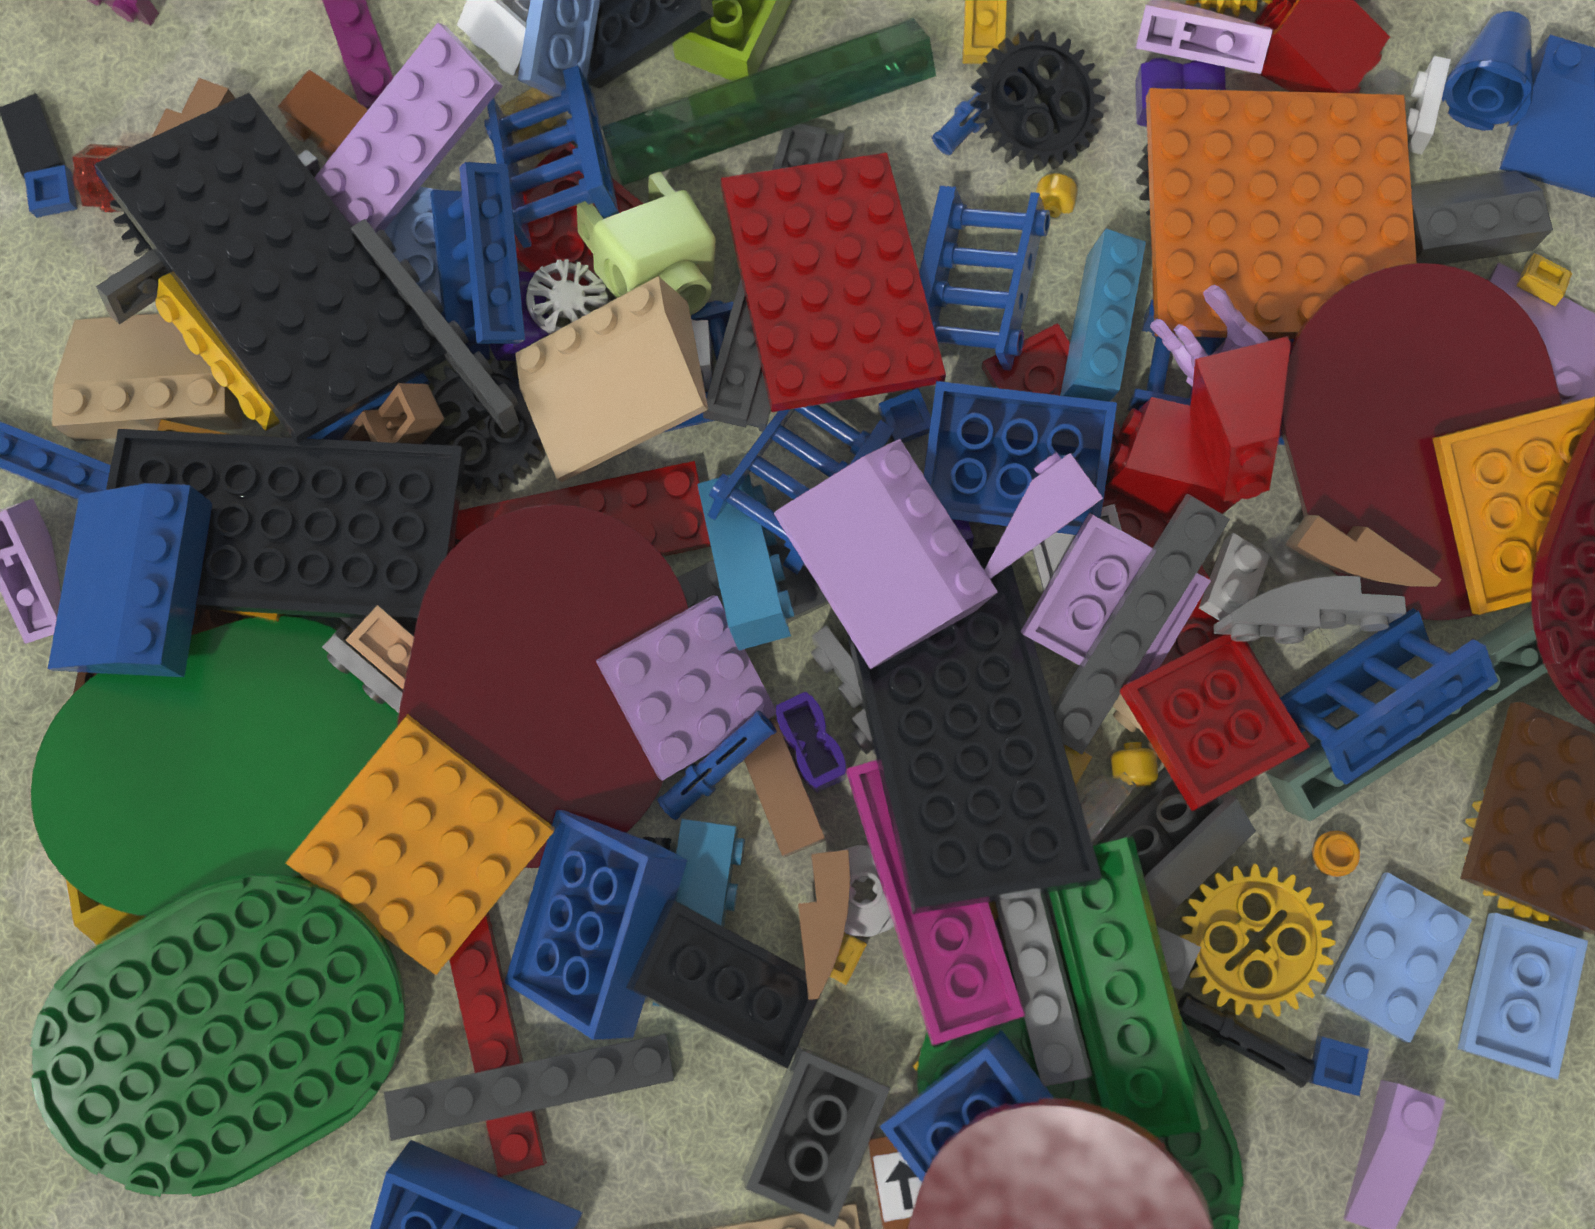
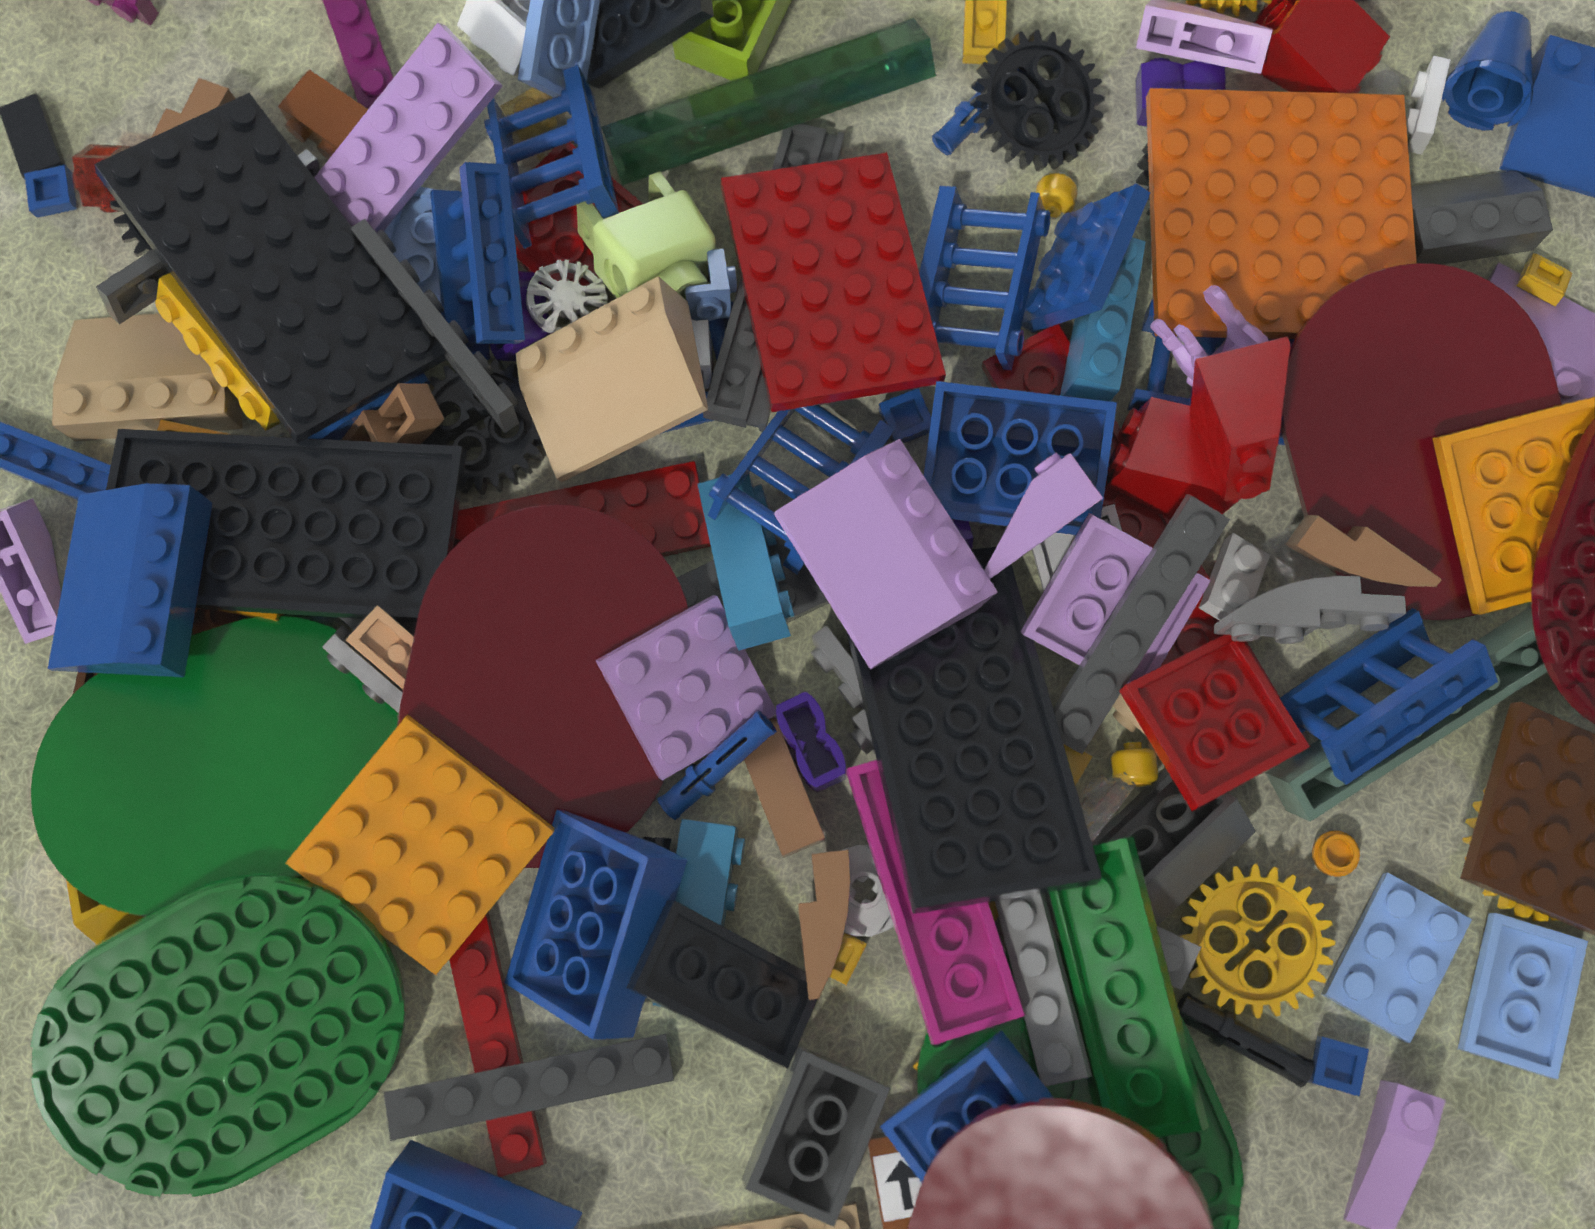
(713, 299): none -> medium blue bracket
(1084, 259): none -> blue plate

